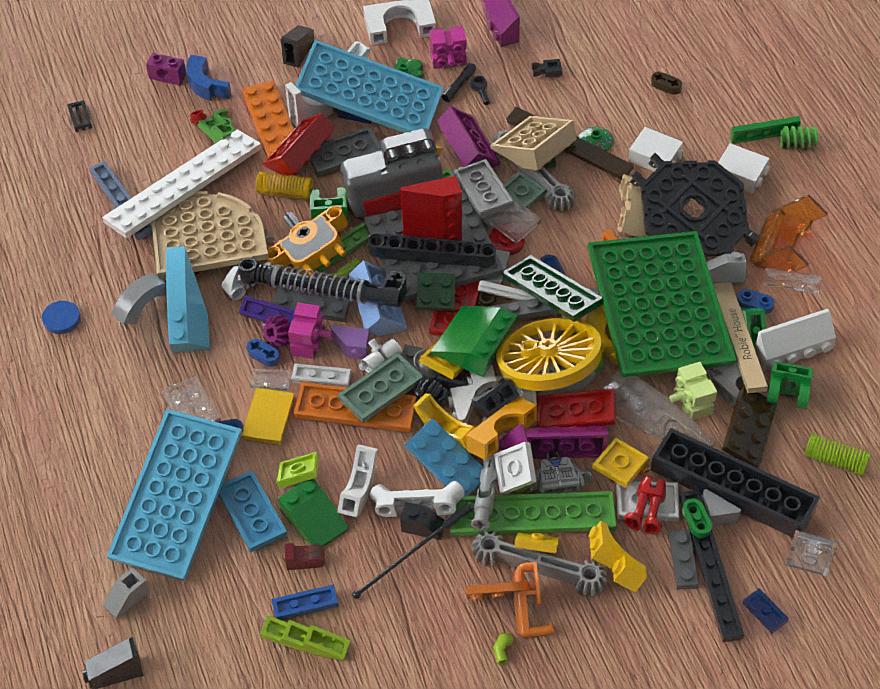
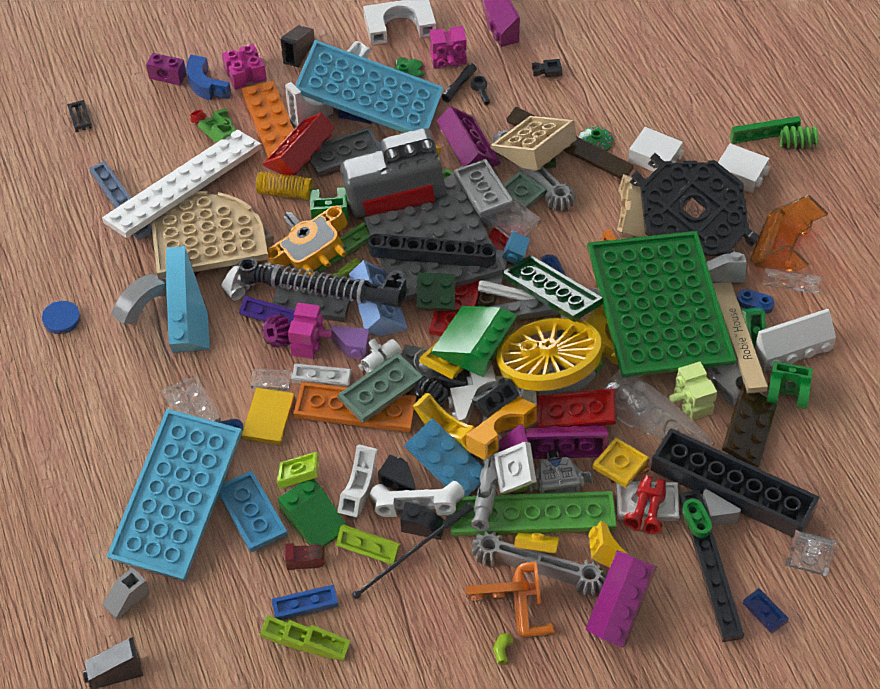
(244, 66): none -> dark pink brick
(264, 351): blue beam -> none
(368, 544): none -> lime plate
(396, 474): none -> black slope
(432, 209): red slope -> none
(515, 248): none -> dark azure brick
(621, 598): none -> magenta slope
(666, 83): dark brown beam -> none
(683, 559): dark grey plate -> none
(831, 457): lime piece -> none

